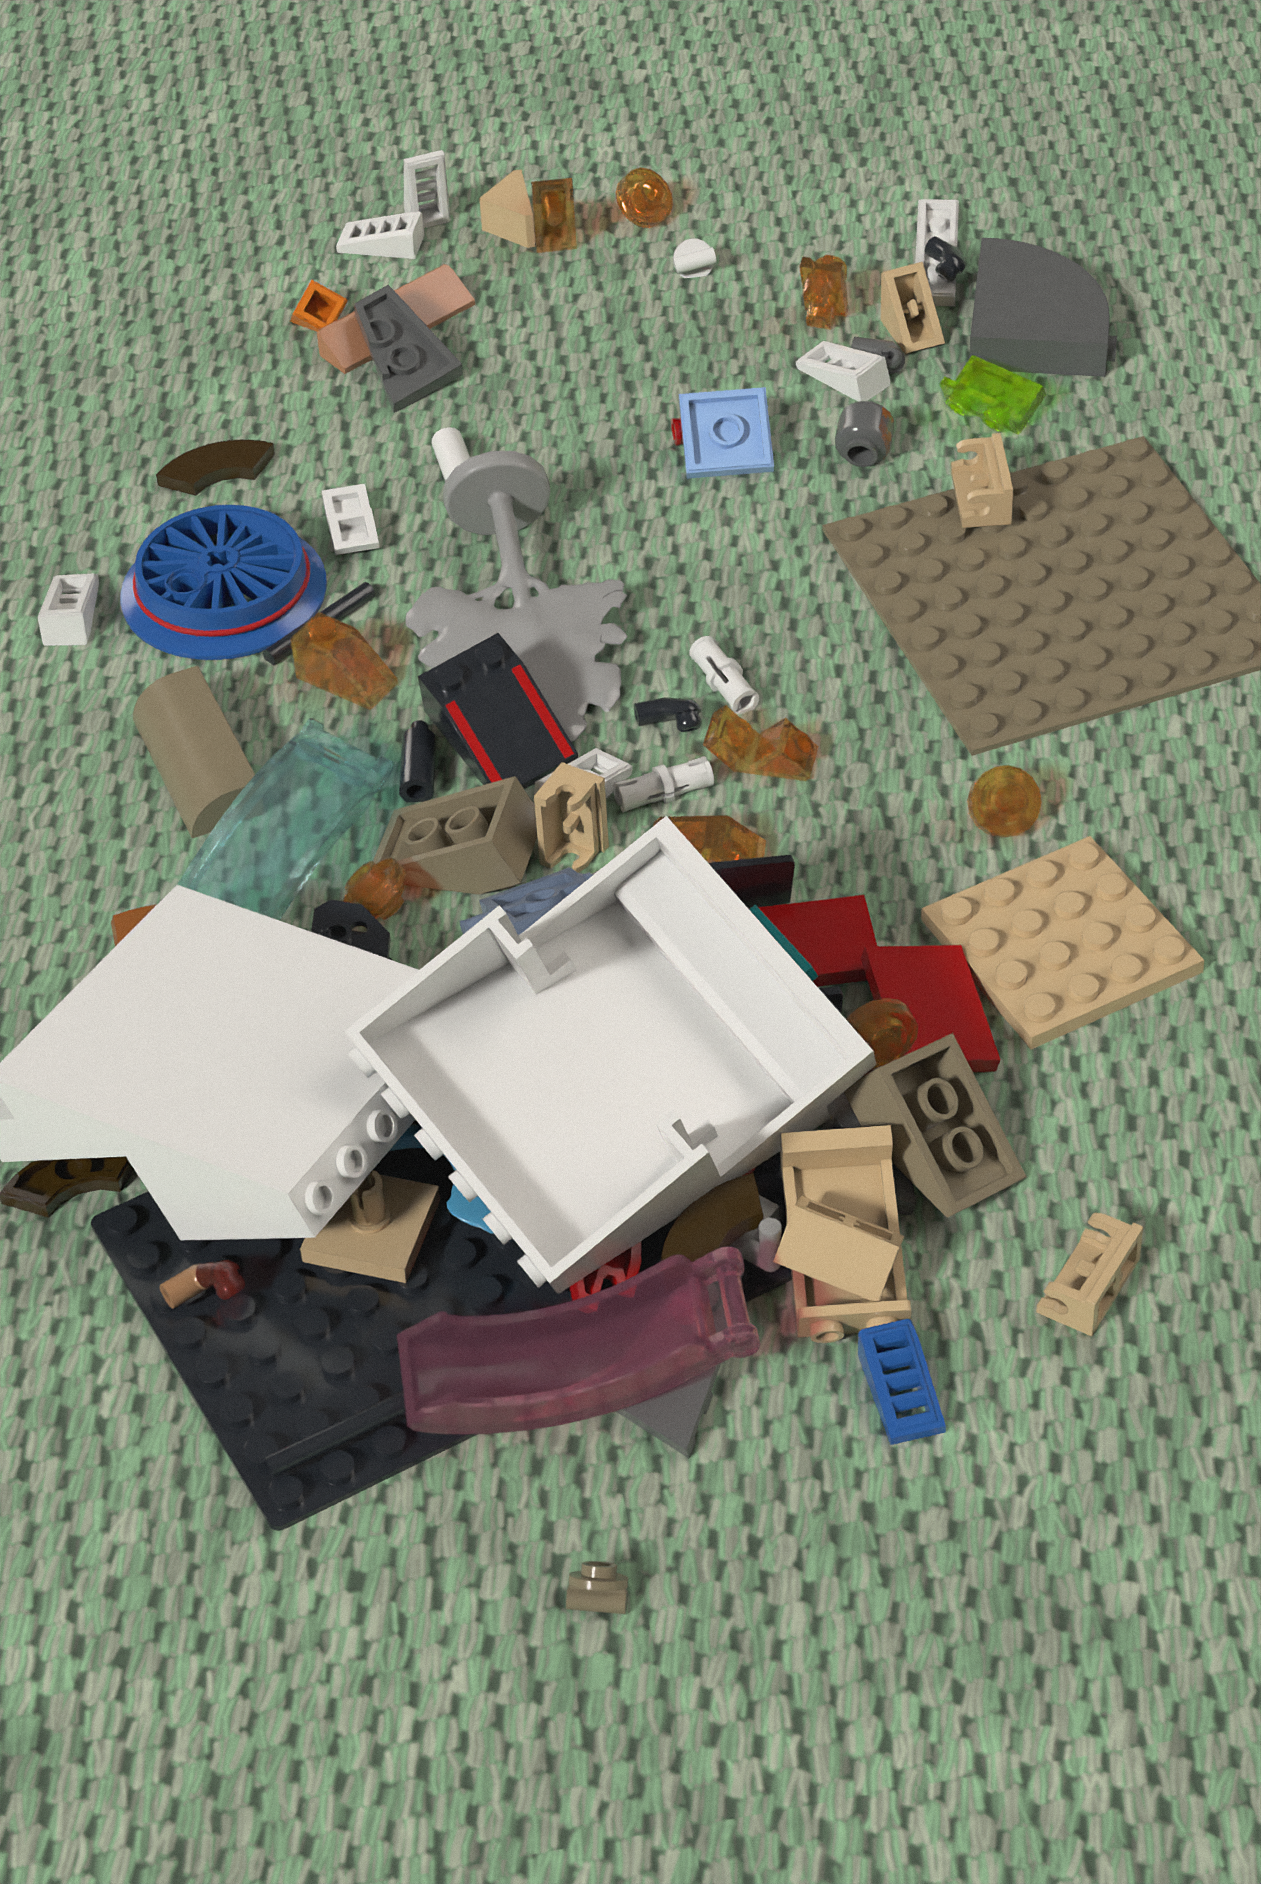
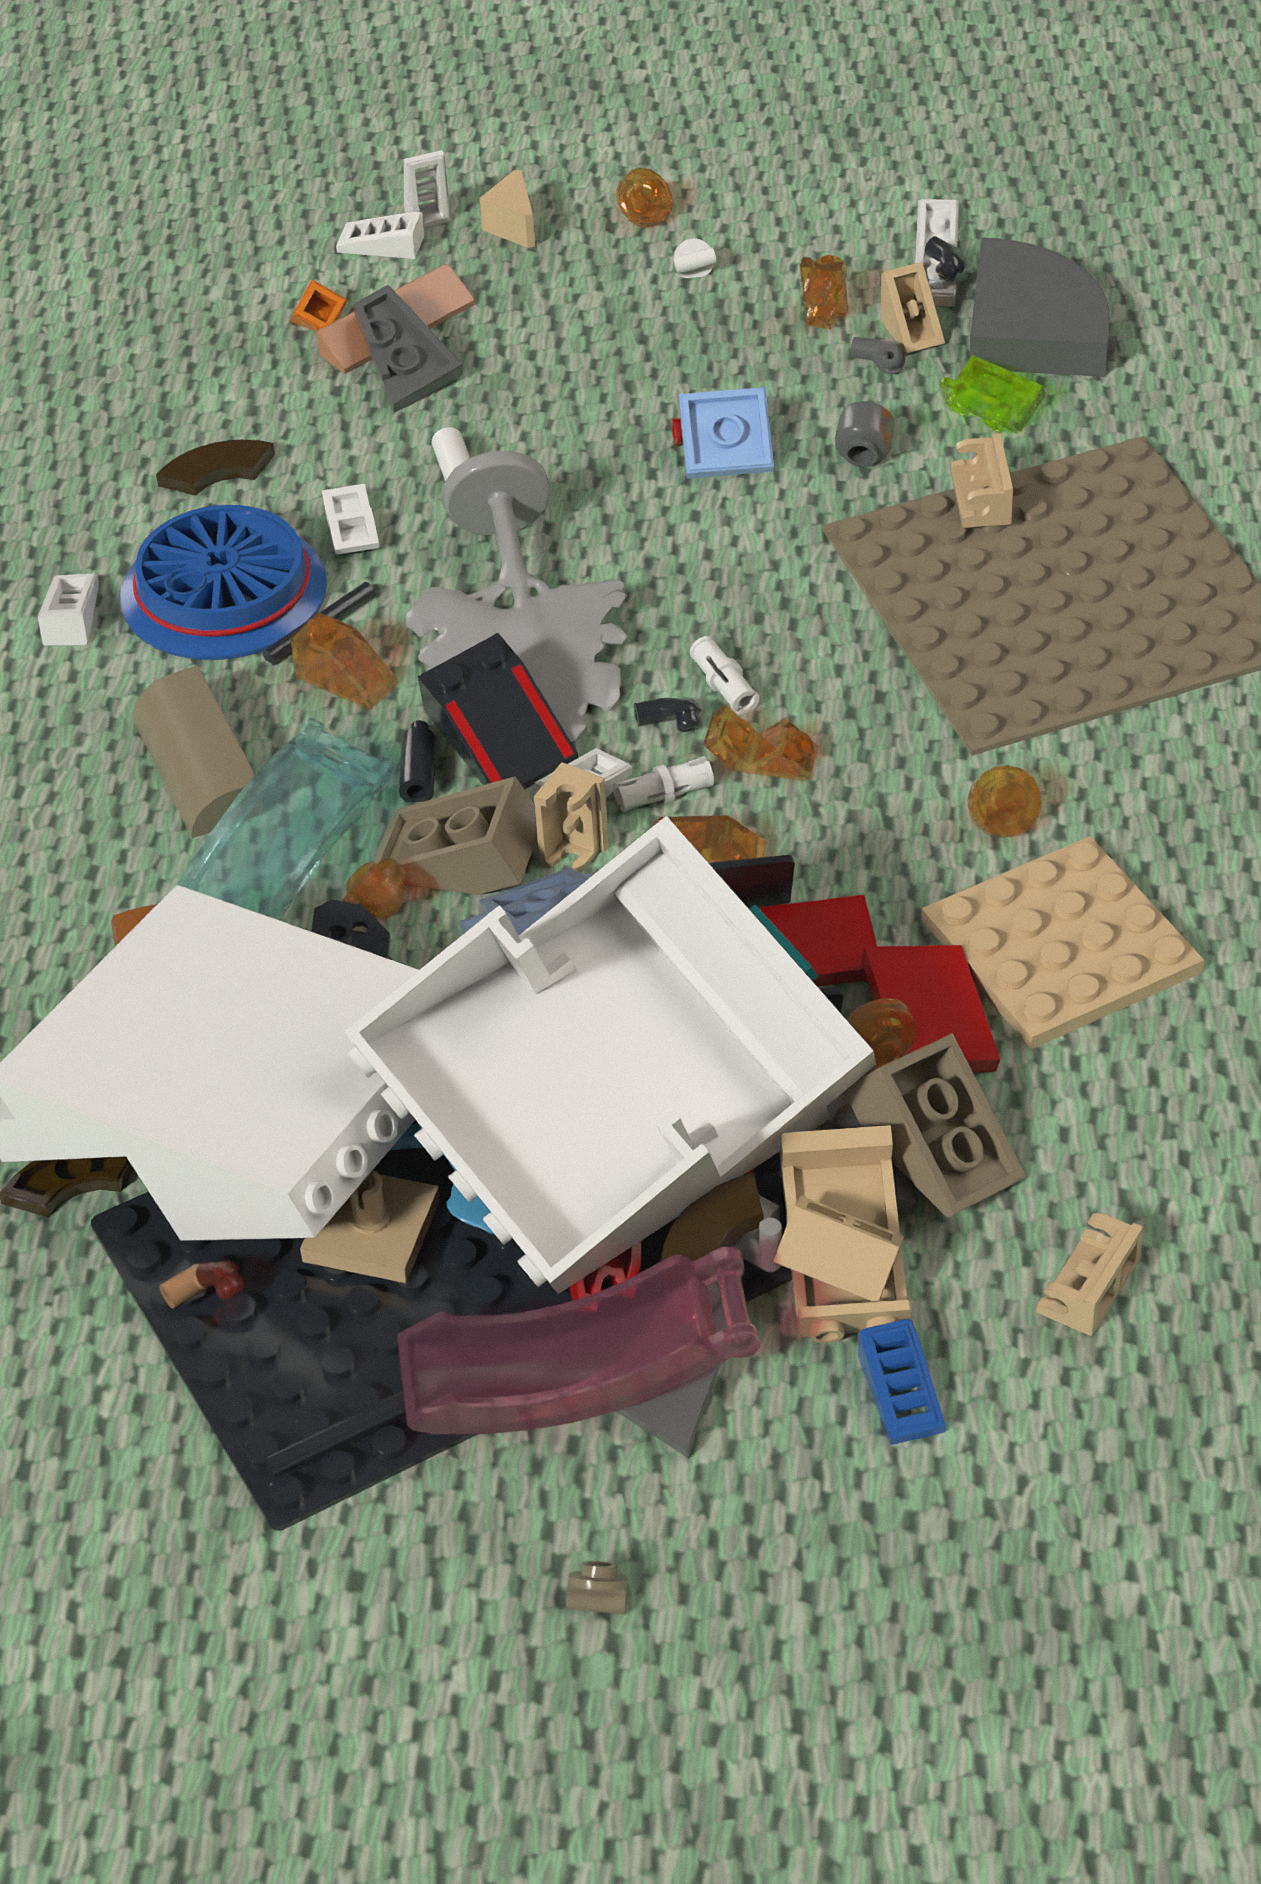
(553, 215): clear orange slope -> none
(849, 370): white slope -> none

